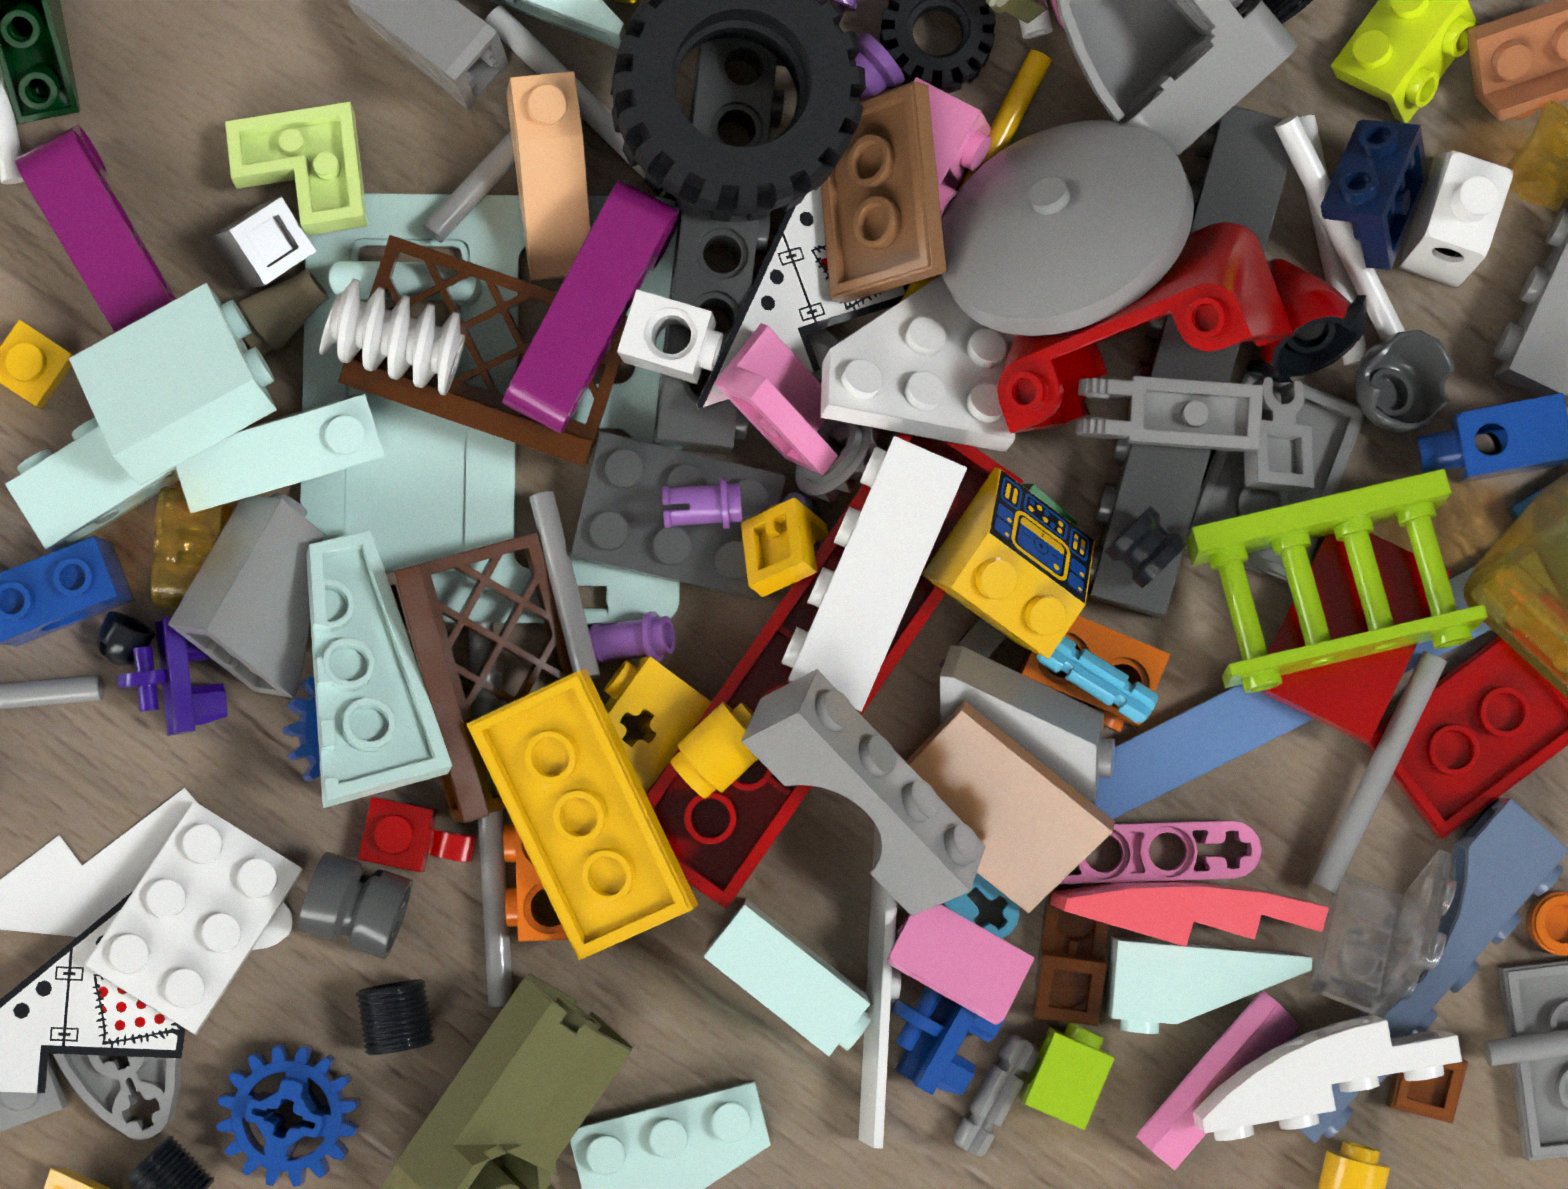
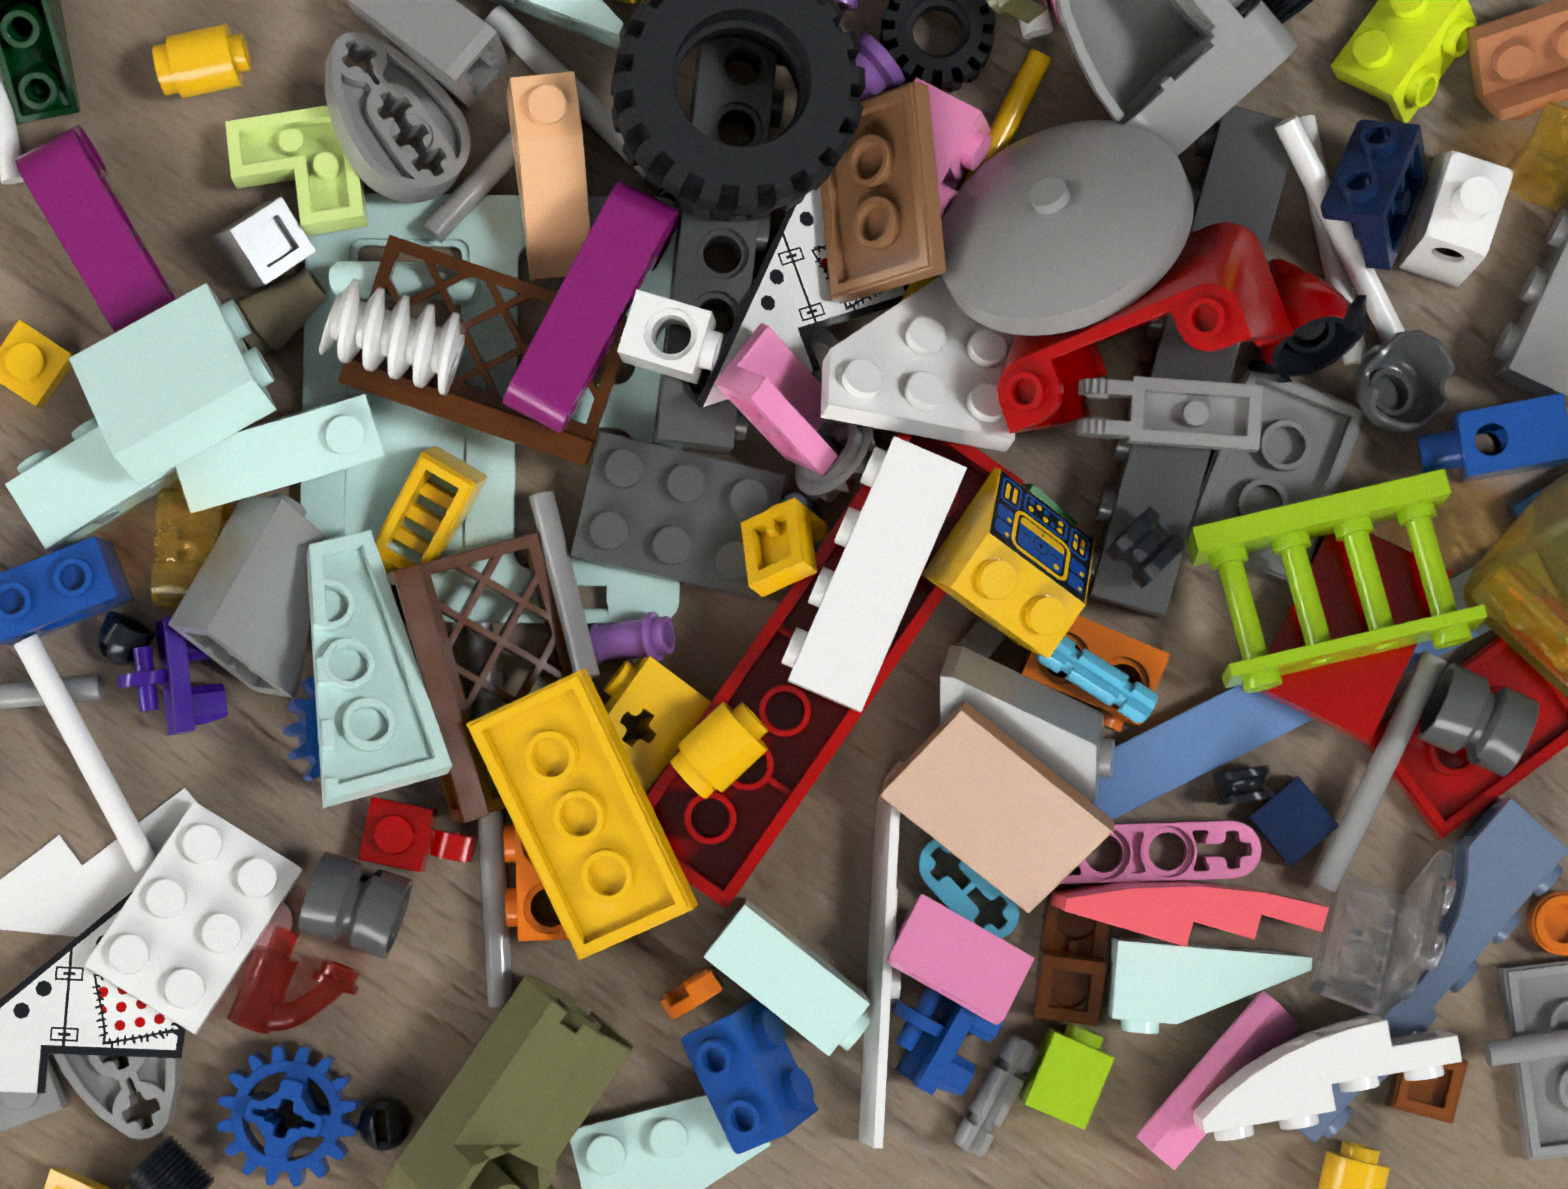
(85, 752): none -> white bar
(201, 61): none -> yellow brick
(267, 979): none -> clear red plant
(370, 141): none -> light grey piece
(395, 1017): black piece -> none
(398, 1123): none -> black hinge
(454, 471): none -> yellow slope
(691, 992): none -> orange tile
(707, 504): medium lavender pin -> none
(750, 1075): none -> blue bracket
(820, 740): light grey arch -> none
(1243, 785): none -> black bush
(1285, 447): light grey plate -> none
(1292, 821): none -> dark blue tile
(1484, 722): none -> dark grey wheel

